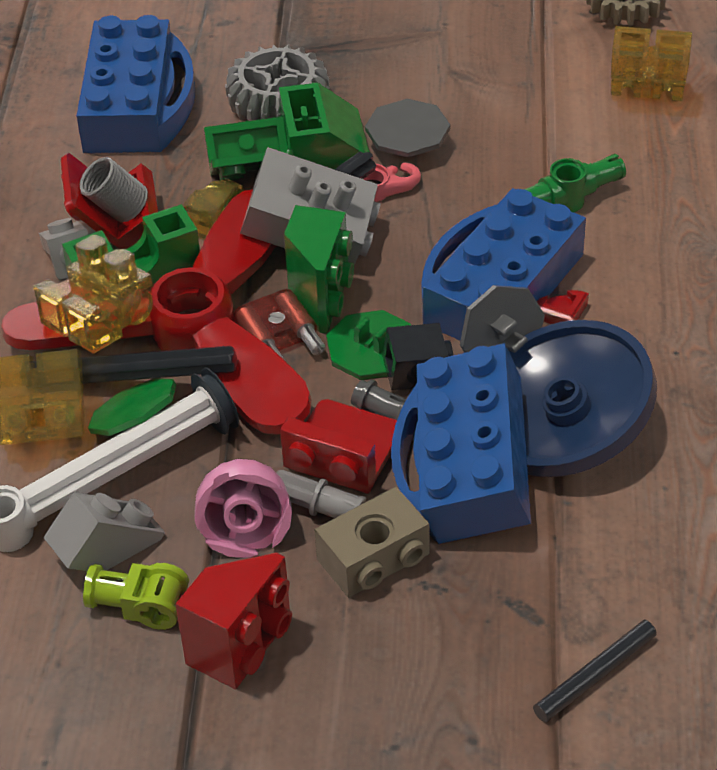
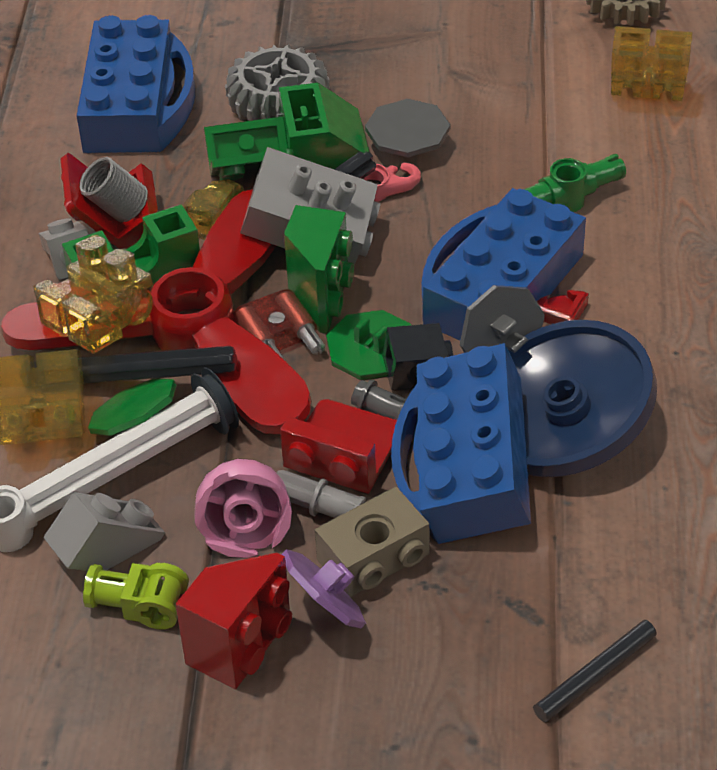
(326, 586): none -> medium lavender piece

